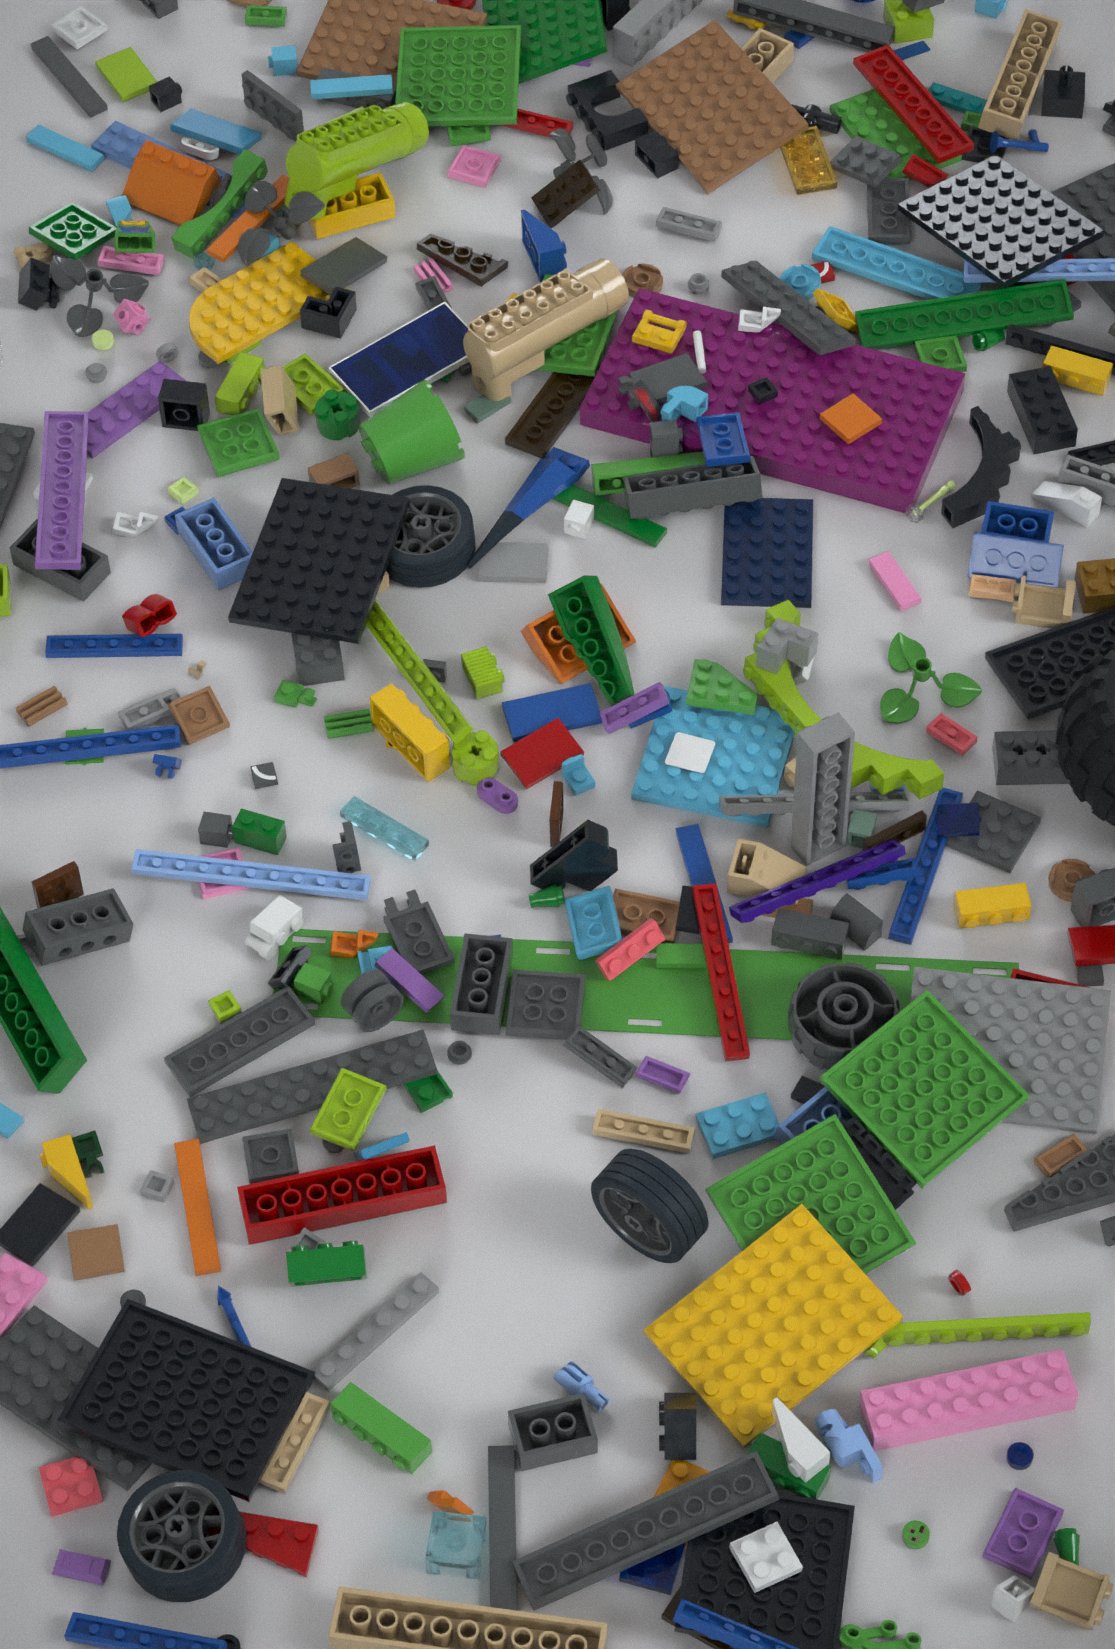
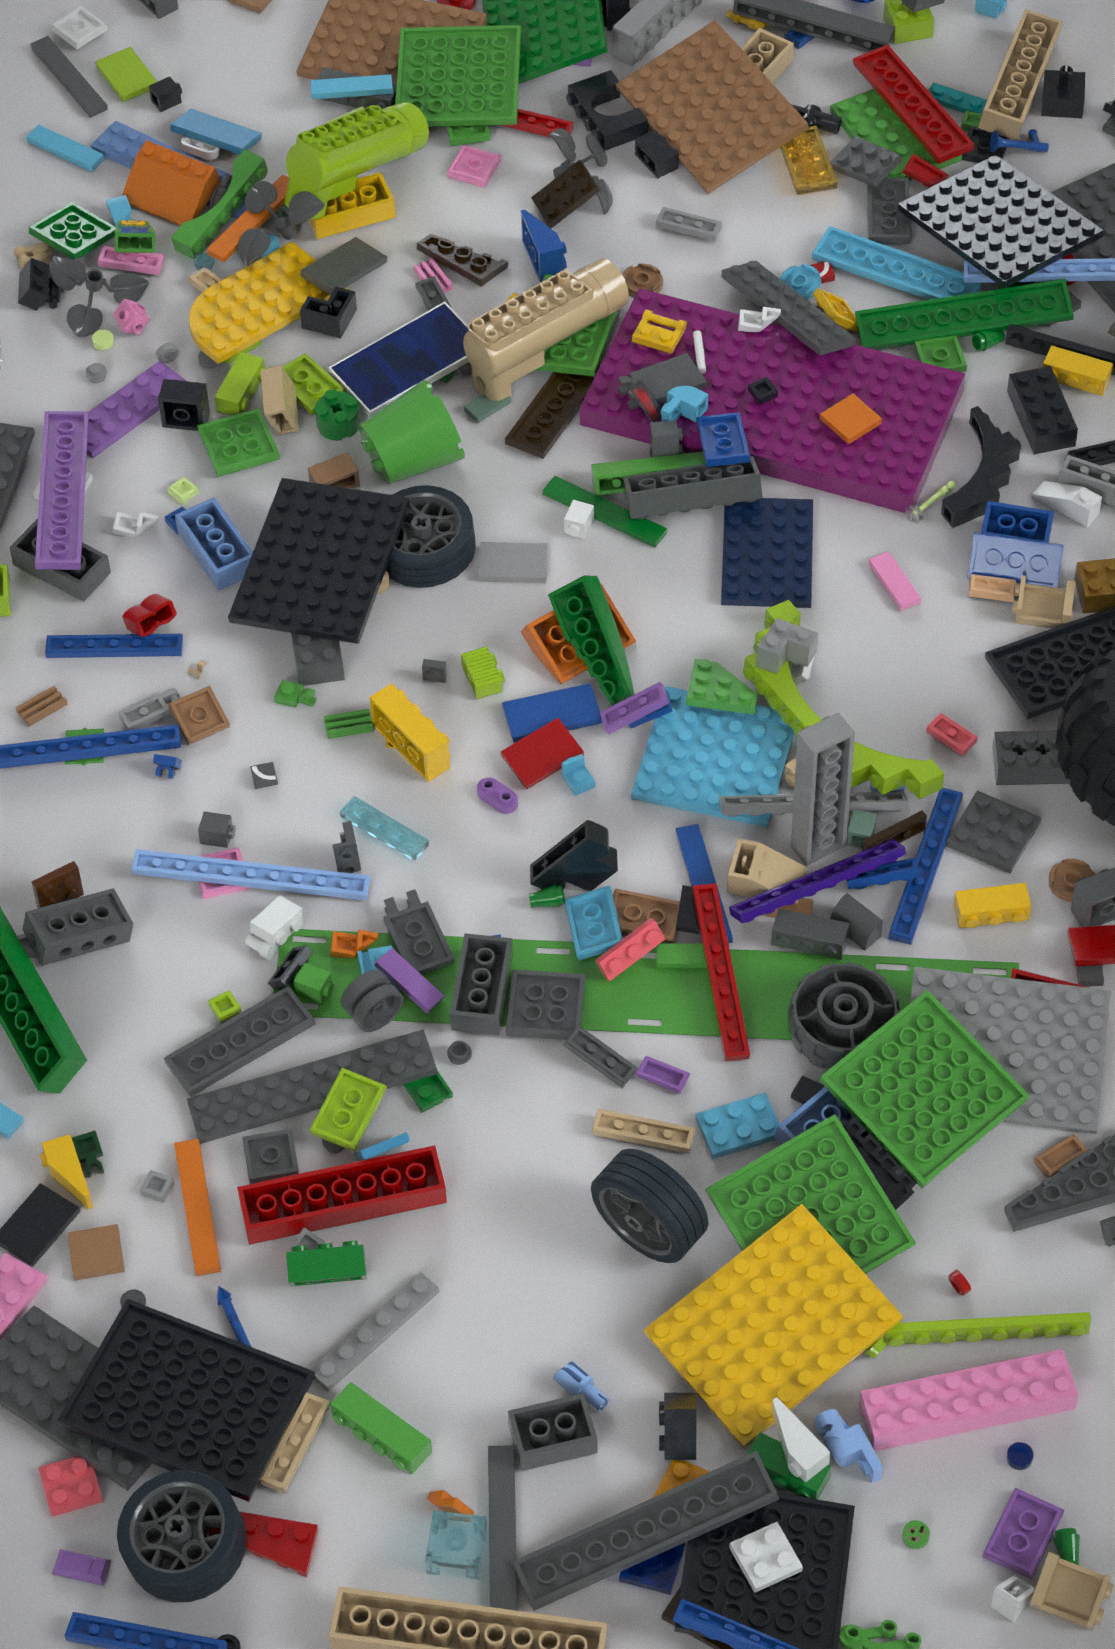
(259, 831): green brick -> none
(265, 15): bright green plate -> none
(272, 106): dark grey plate -> none
(283, 60): medium azure brick -> none
(418, 674): lime plate -> none
(475, 757): lime brick -> none
(544, 482): blue plate -> none
(556, 813): reddish brown tile -> none
(690, 752): white sticker -> none
(698, 283): light grey plate -> none
(907, 654): bright green plant -> none
(912, 50): blue sticker -> none
(958, 820): clear blue piece -> none

